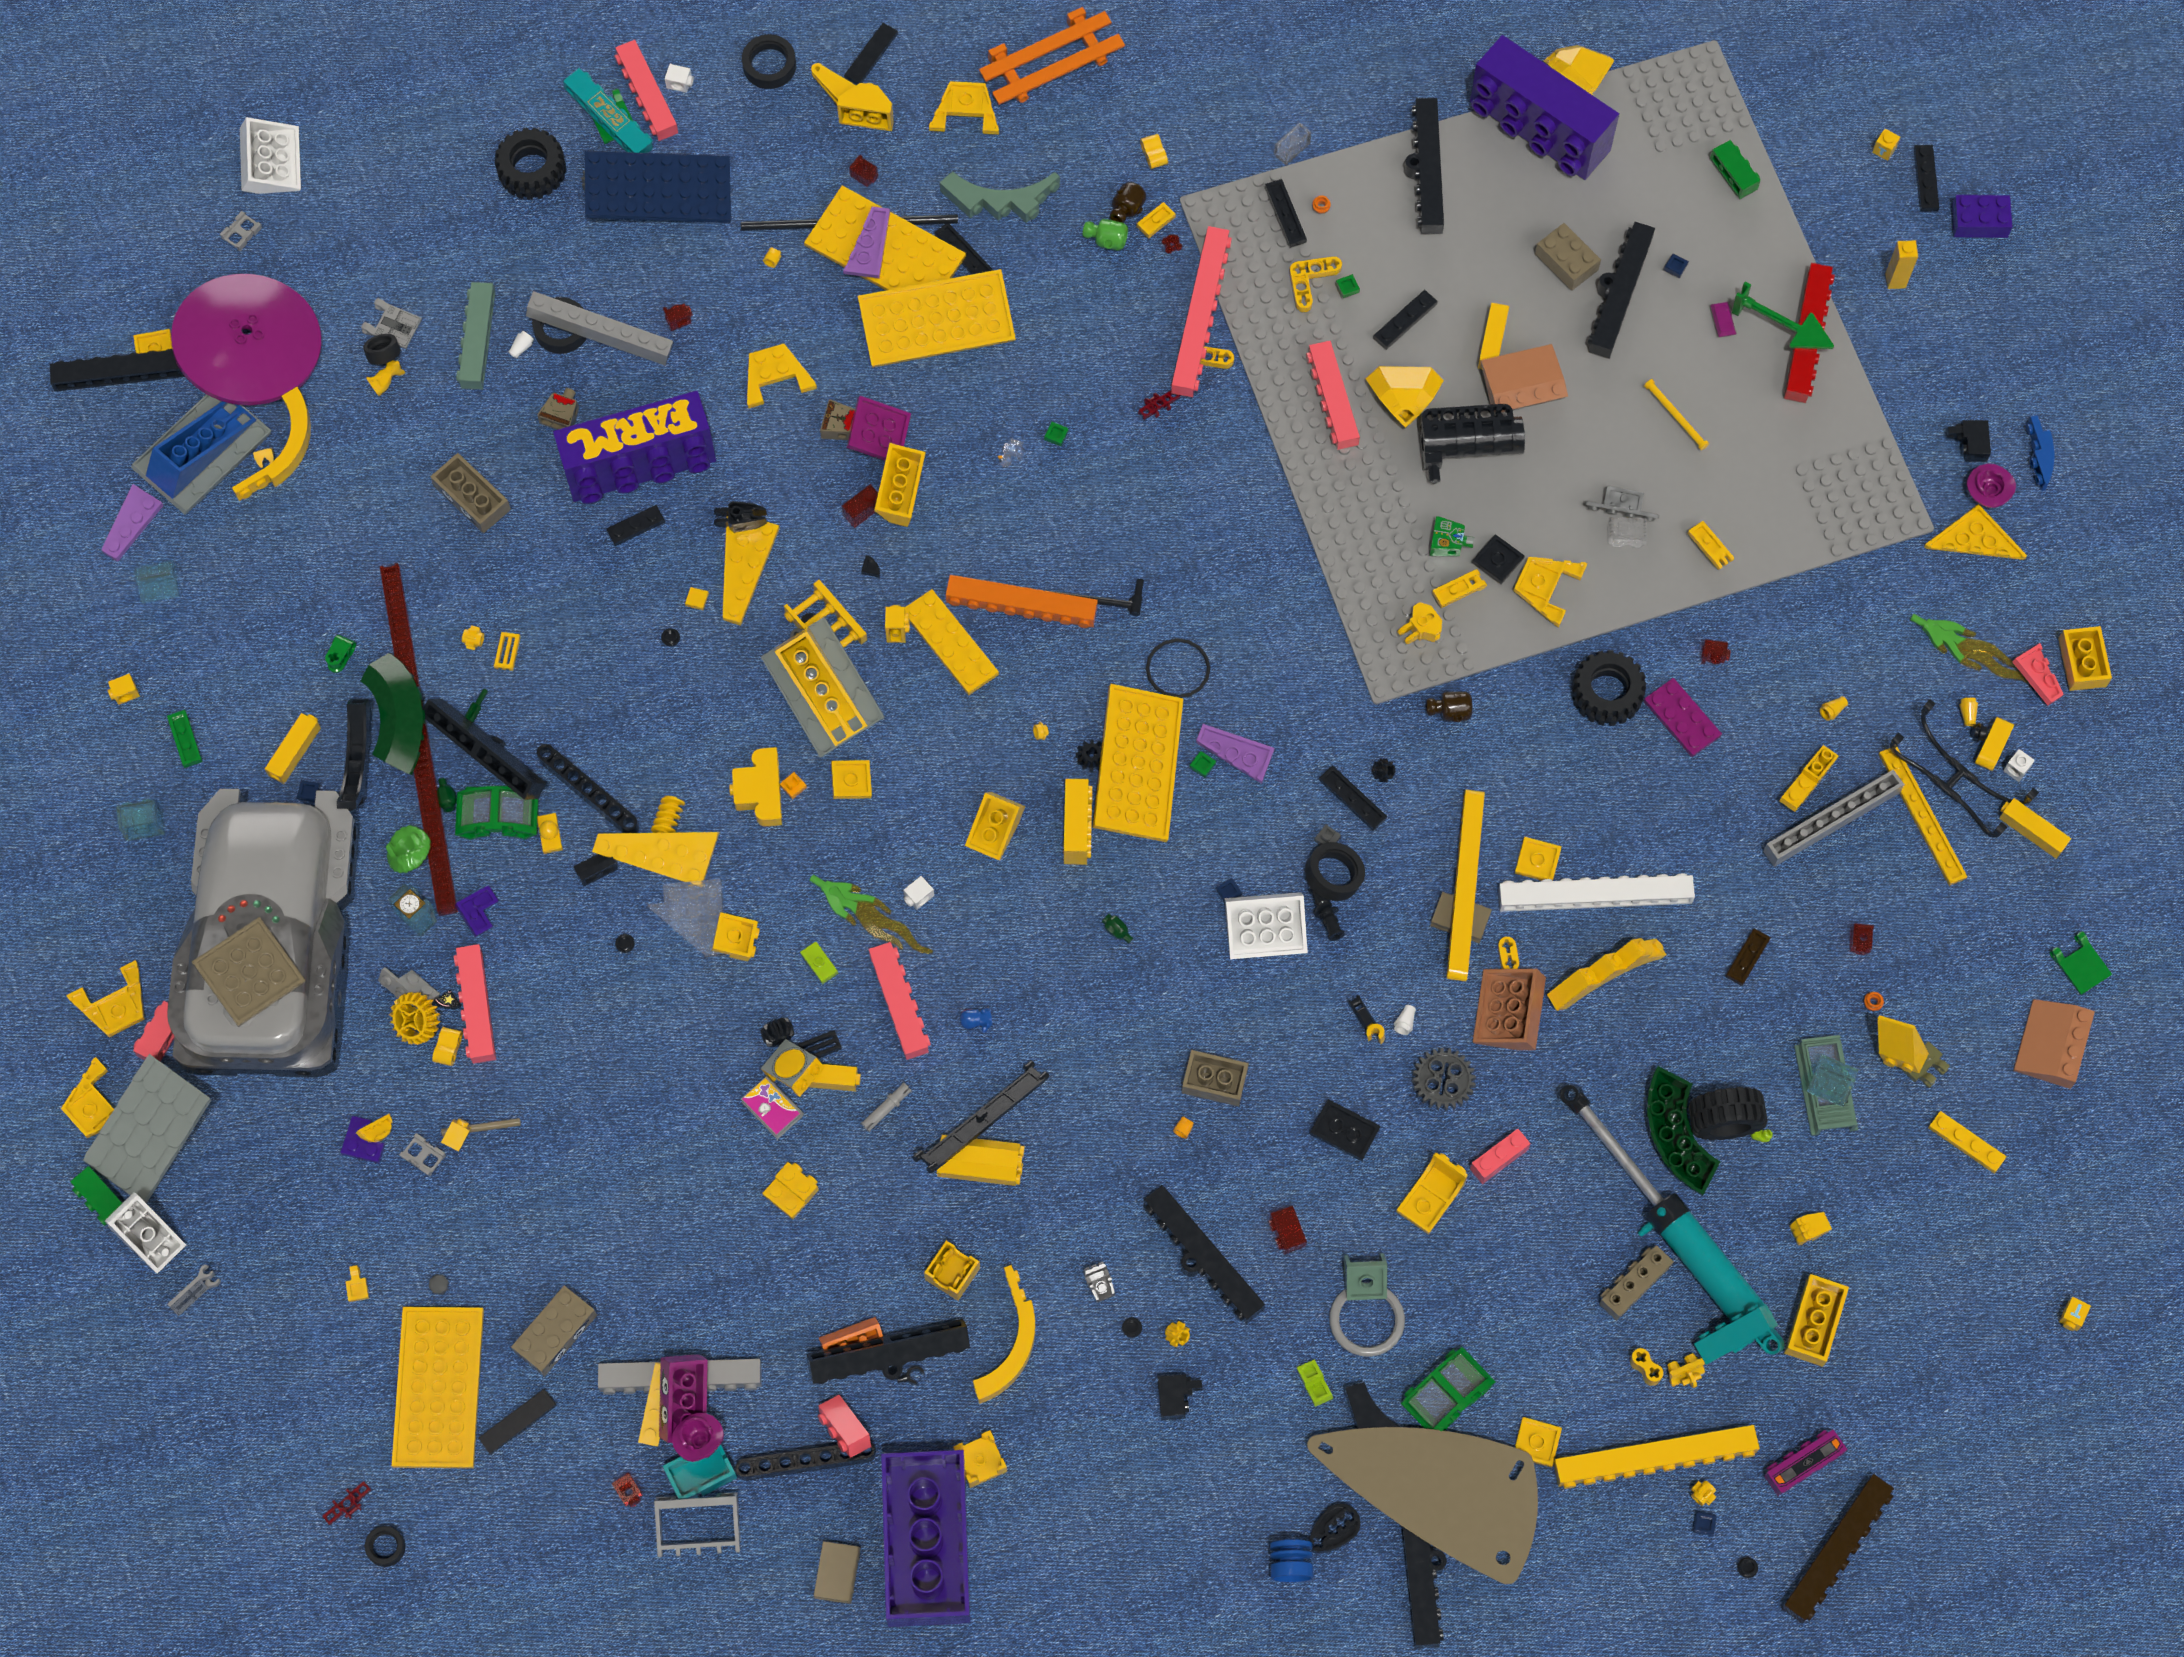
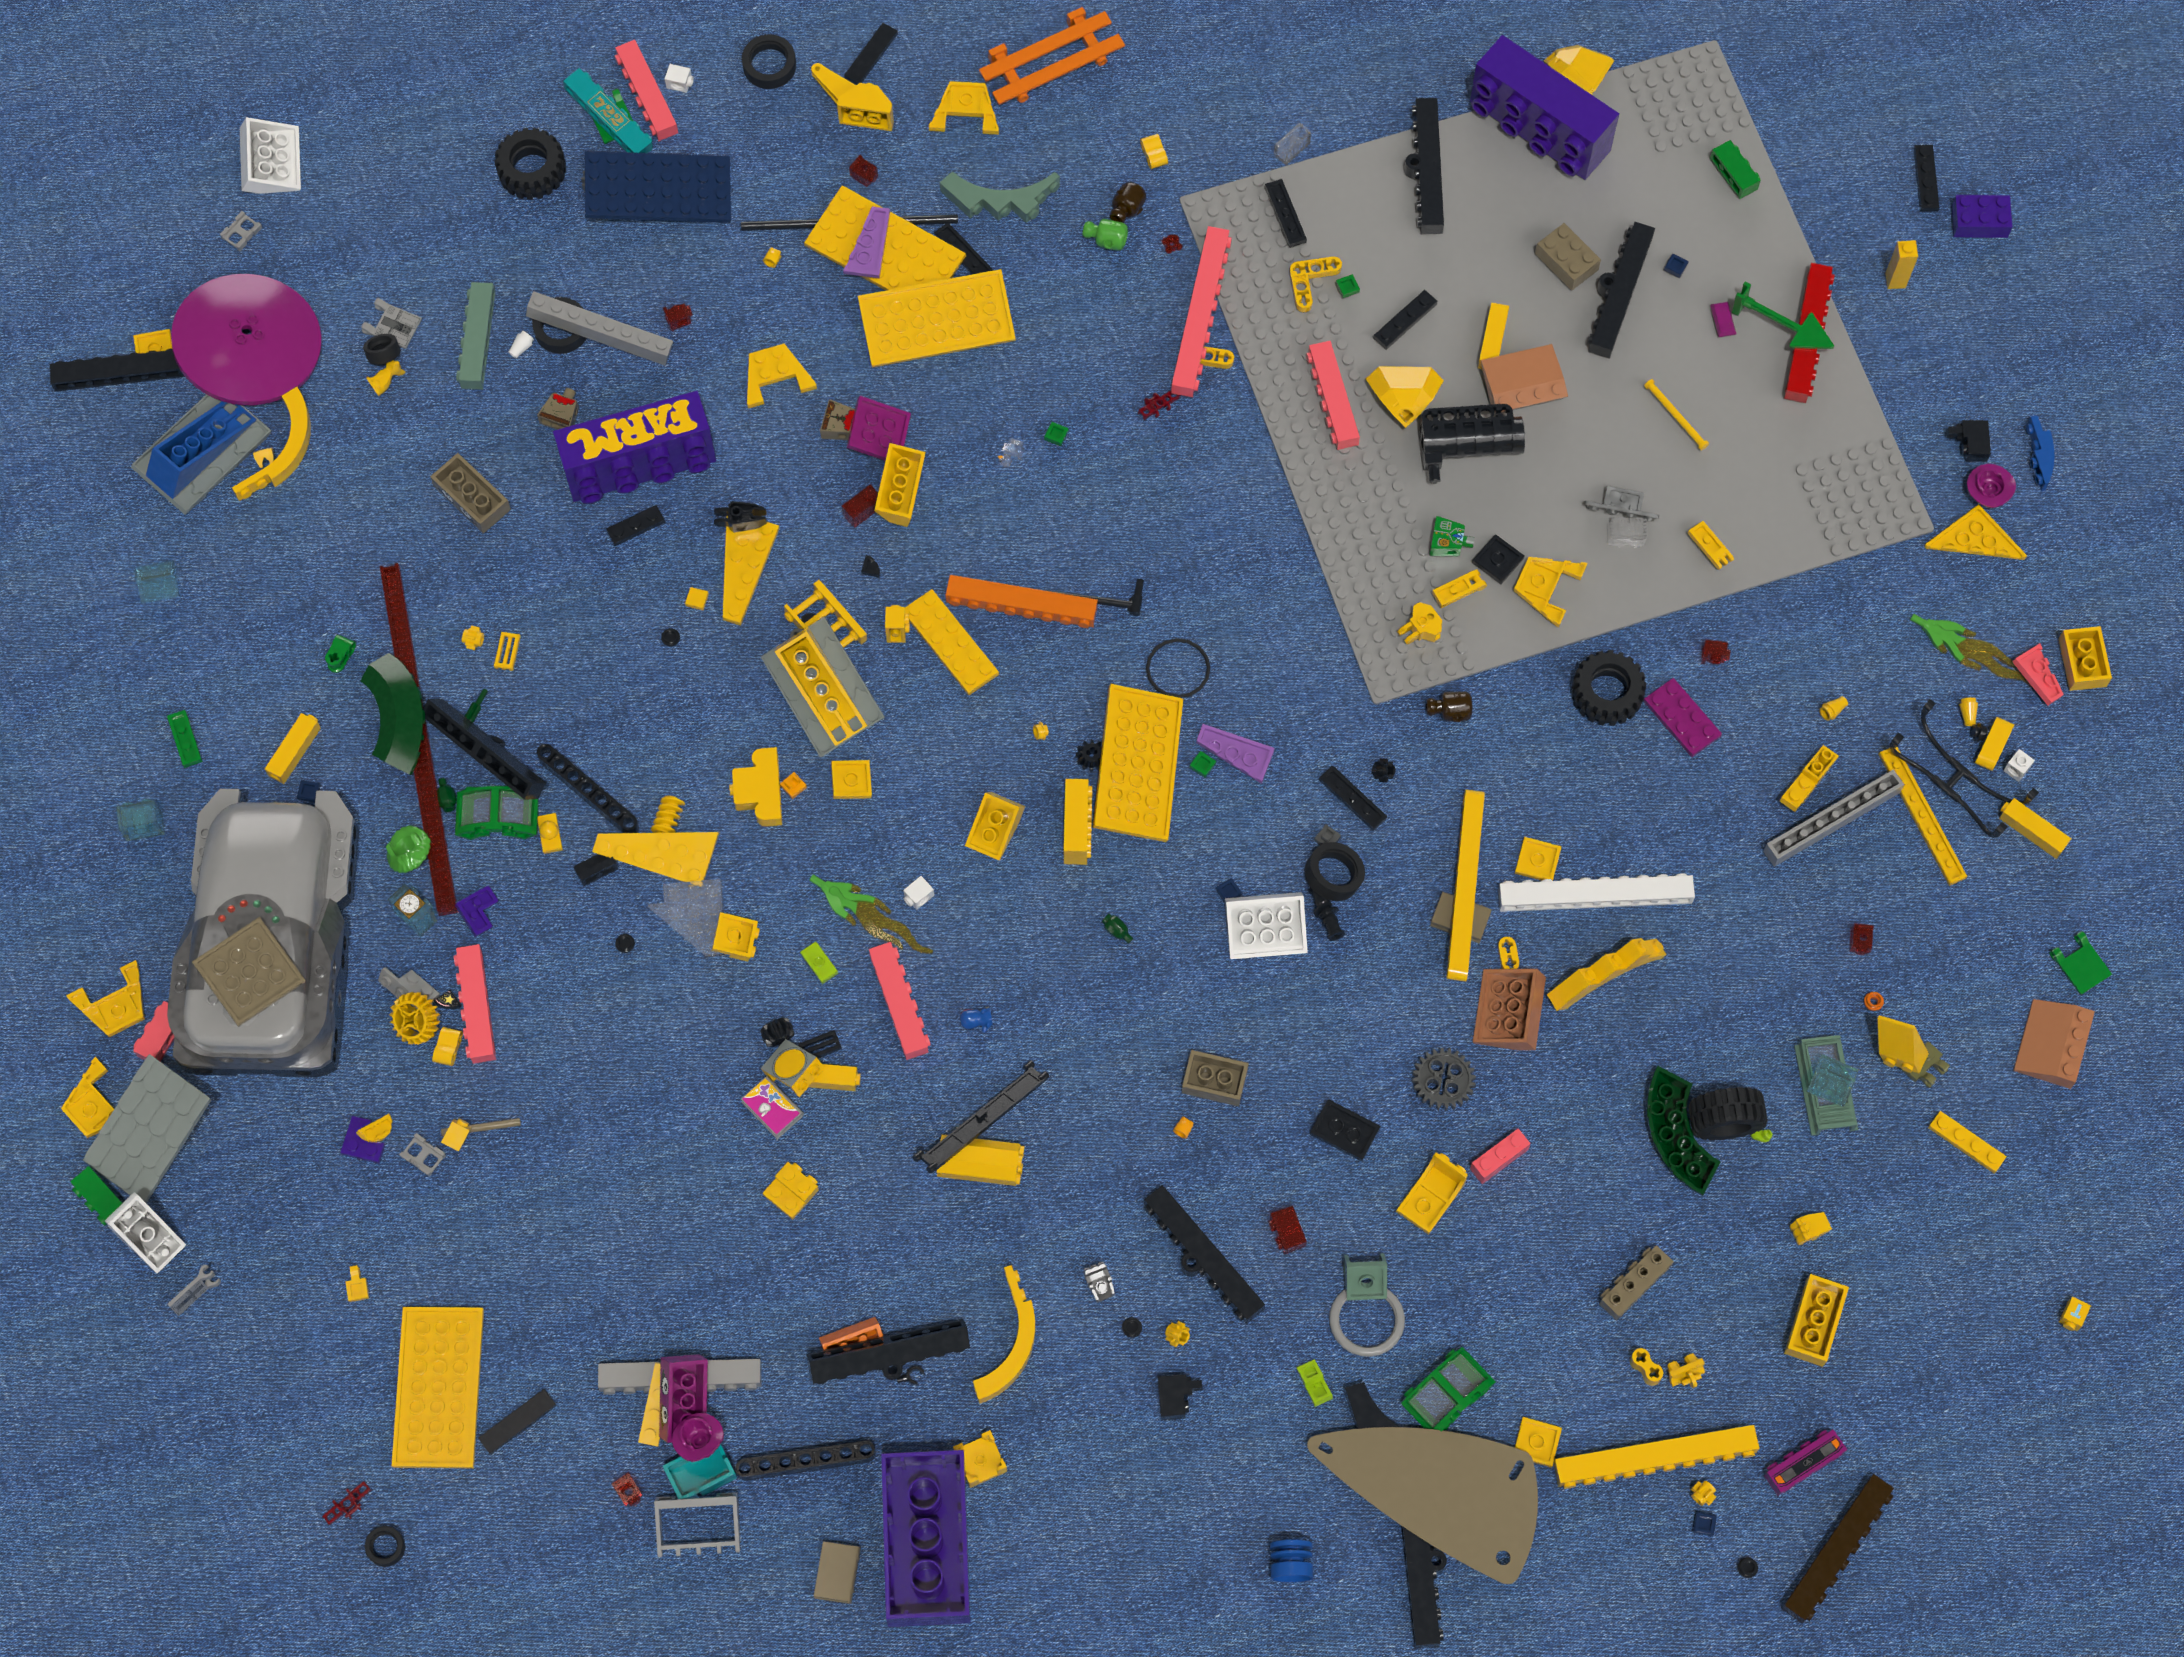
(123, 689): yellow brick -> none
(132, 519): medium lavender wing -> none
(357, 760): black arch -> none
(438, 1284): dark grey tile -> none
(554, 1331): dark tan brick -> none
(844, 1426): coral brick -> none
(893, 1100): light grey pin -> none
(951, 1270): yellow piece -> none
(1156, 220): yellow plate -> none
(1321, 200): orange plate -> none
(1344, 1536): black piece -> none
(1367, 1020): black piece -> none
(1404, 1022): white cone -> none
(1683, 1233): teal piece -> none
(1735, 1334): teal brick -> none
(1748, 957): dark brown tile -> none
(1886, 144): yellow brick -> none

